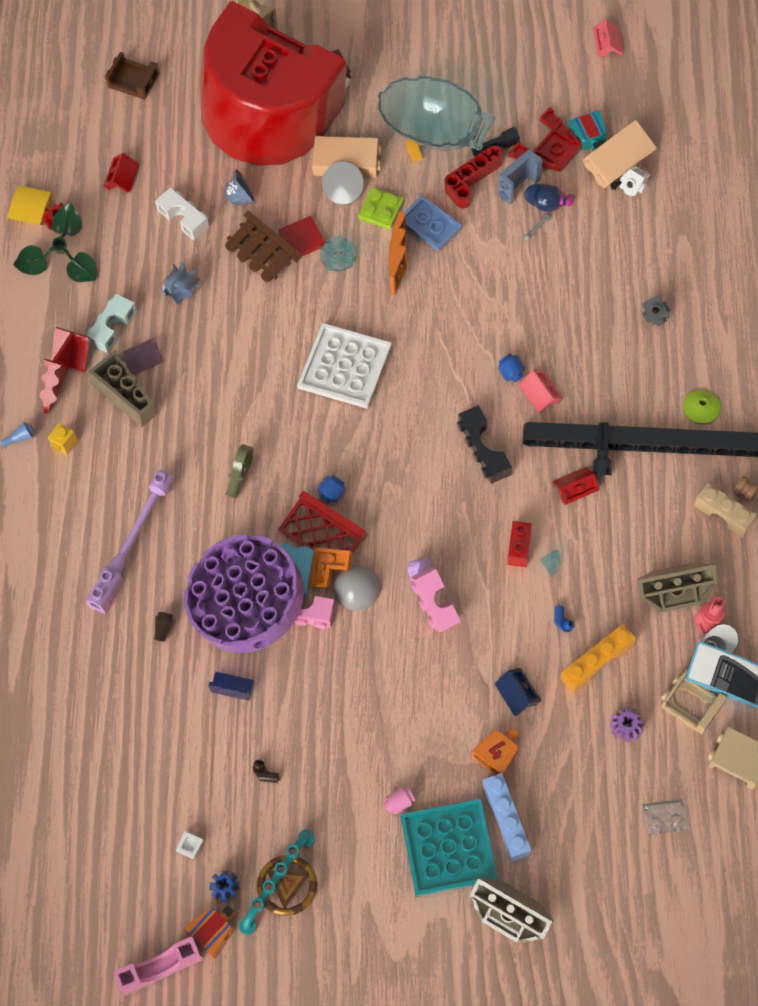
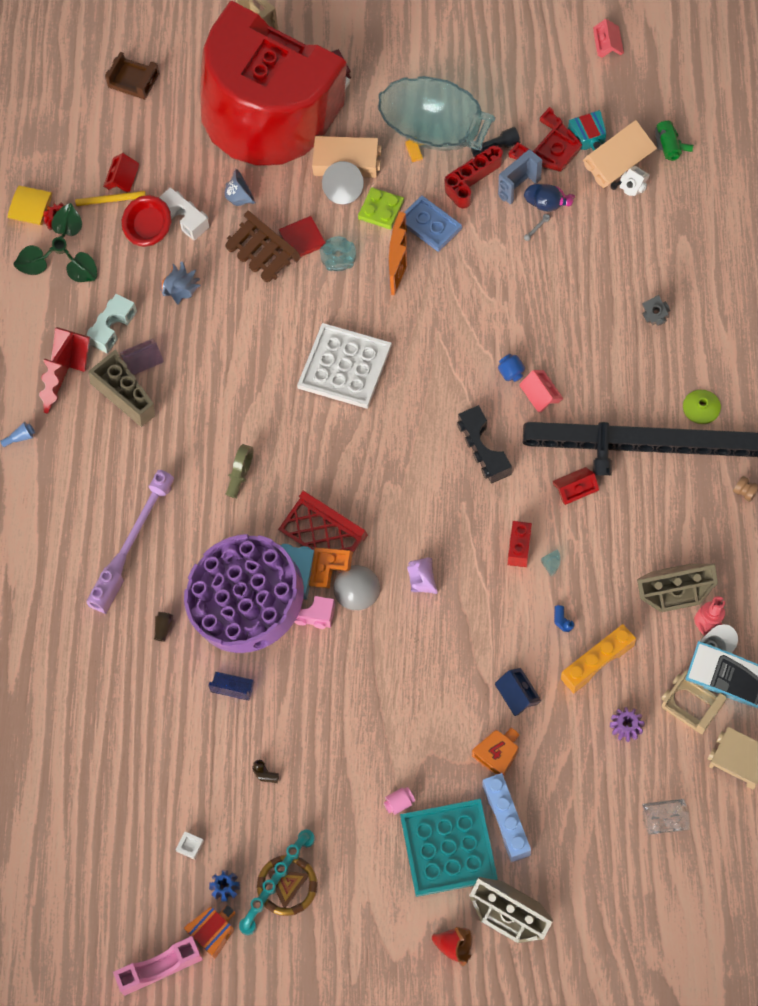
(62, 439): yellow brick -> none
(109, 198): none -> yellow bar
(146, 220): none -> red piece
(331, 489): blue head -> none
(440, 616): bright pink arch -> none
(455, 944): none -> hat
(668, 142): none -> green piece
(738, 517): tan arch -> none

